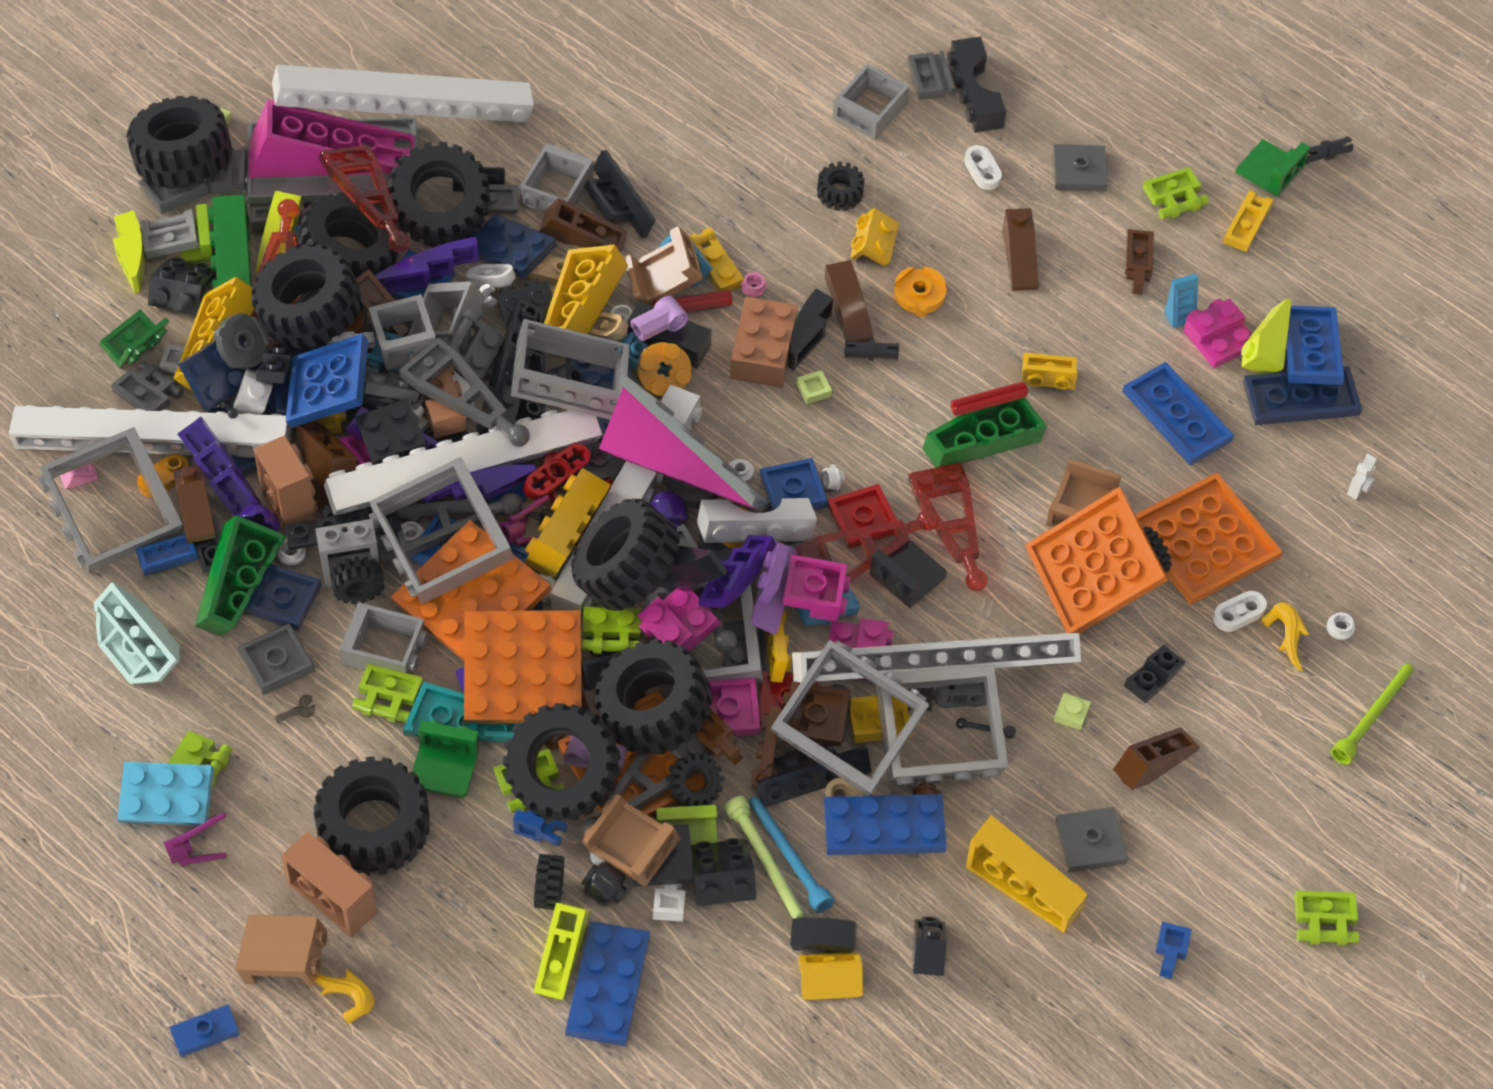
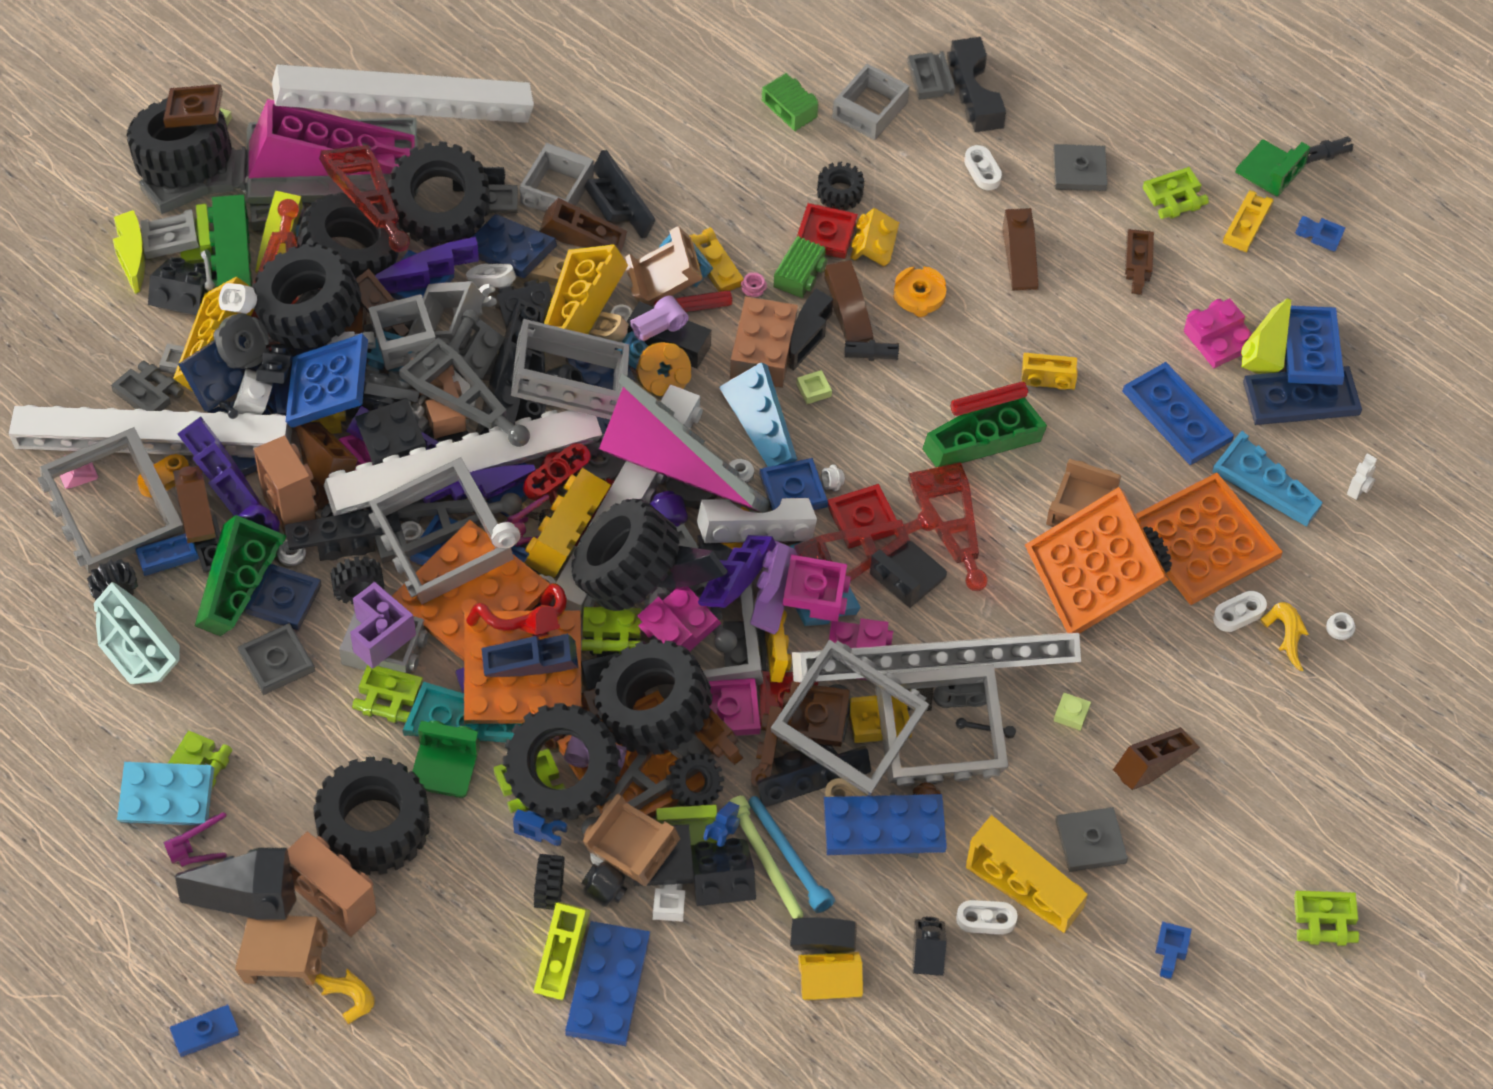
(116, 572): none -> black gear
(133, 338): green bracket -> none
(193, 105): none -> reddish brown plate
(209, 284): none -> light grey hinge
(237, 298): none -> white plate
(246, 885): none -> black wedge
(301, 709): clear smoke hand -> none
(333, 540): light grey window -> none
(383, 625): none -> medium lavender brick
(505, 535): none -> white plate
(530, 656): none -> dark blue slope
(537, 623): none -> red piece
(724, 824): none -> blue plate
(760, 413): none -> wing
(790, 101): none -> bright green brick
(799, 267): none -> bright green brick
(828, 228): none -> red plate
(986, 914): none -> white plate
(1154, 674): black slope -> none
(1181, 302): dark azure slope -> none
(1259, 476): none -> dark azure wing
(1324, 233): none -> blue plate
(1345, 749): lime piece -> none

